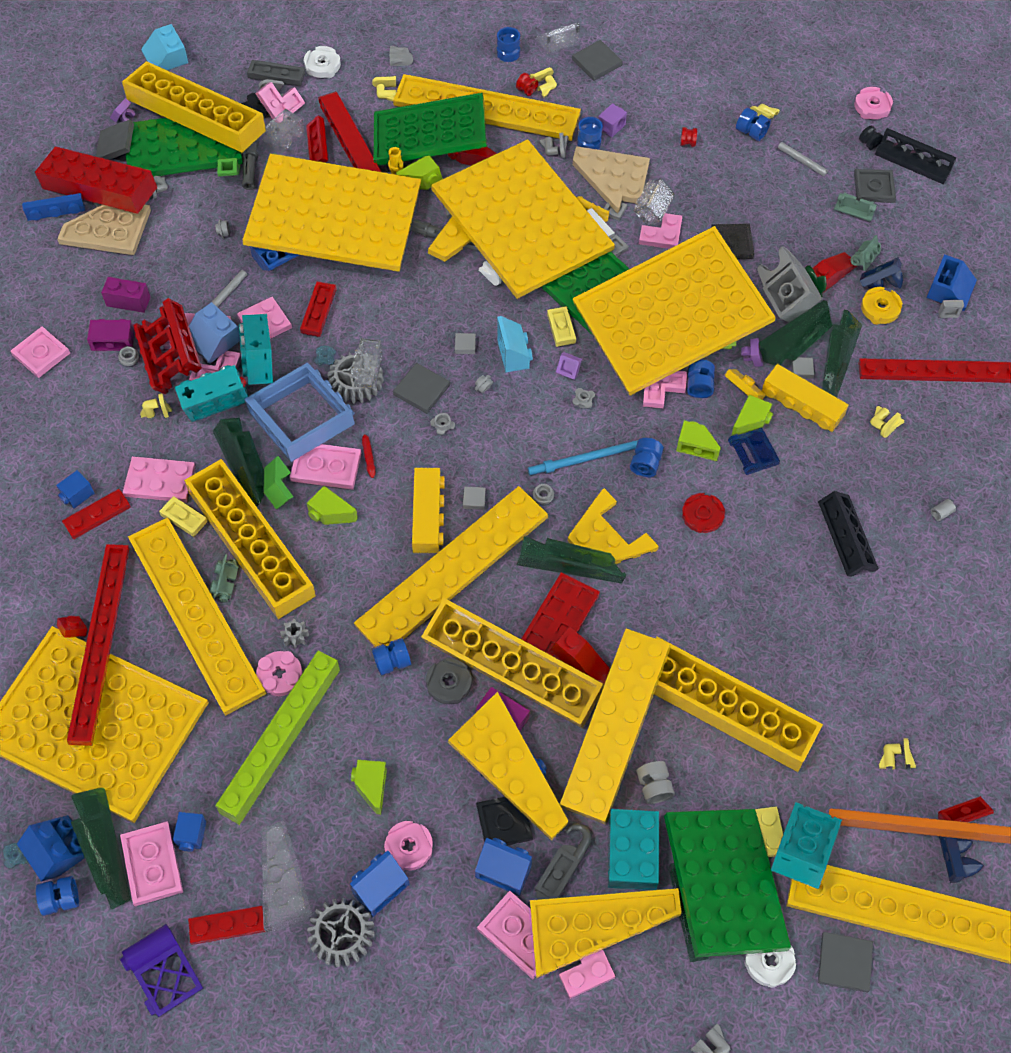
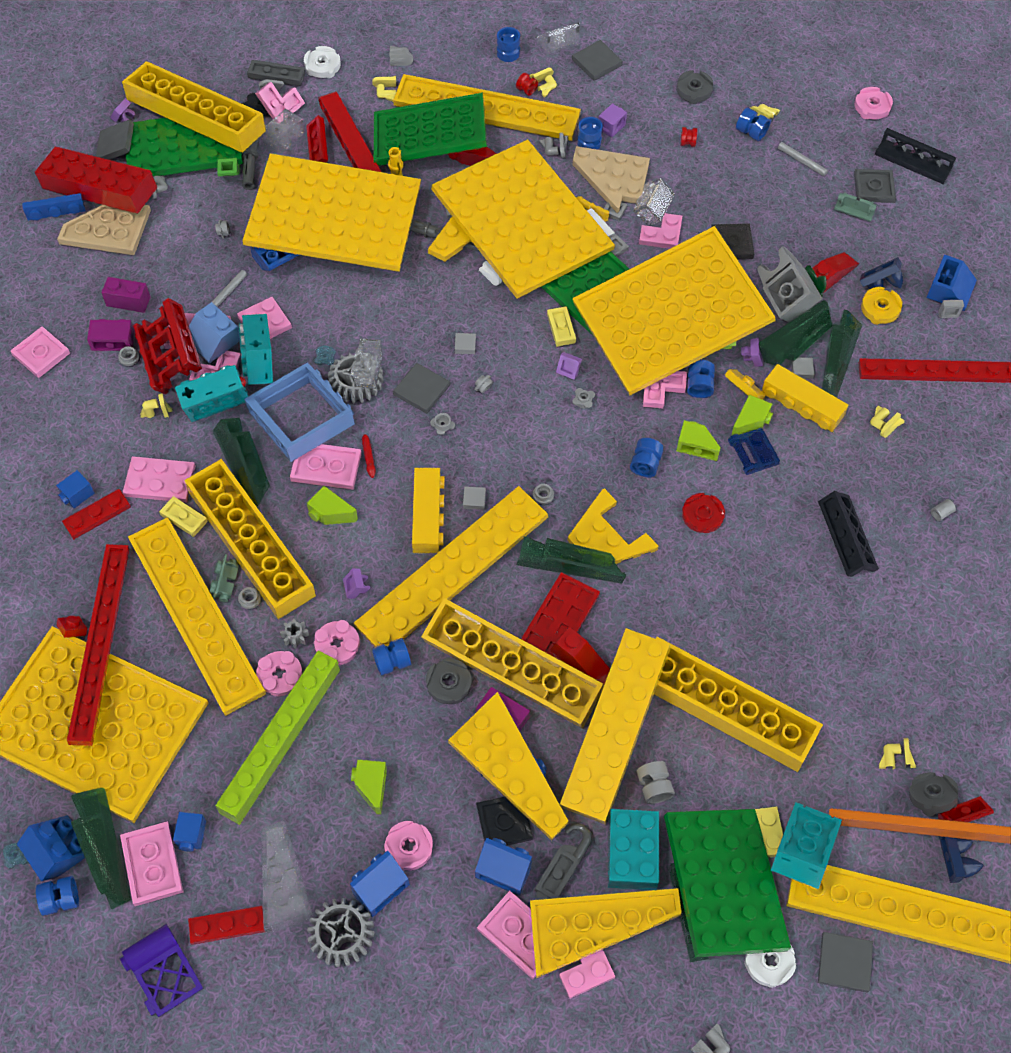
(165, 48): medium azure slope -> none
(247, 592): none -> light grey plate
(274, 488): bright green slope -> none
(318, 309): red plate -> none
(342, 631): none -> bright pink plate
(354, 583): none -> medium lavender tile
(423, 169): lime slope -> none
(513, 345): medium azure slope -> none
(550, 466): dark azure bar -> none
(692, 94): none -> dark grey plate
(867, 253): sand green hinge -> none
(870, 137): black wheel -> none
(933, 803): none -> dark grey plate

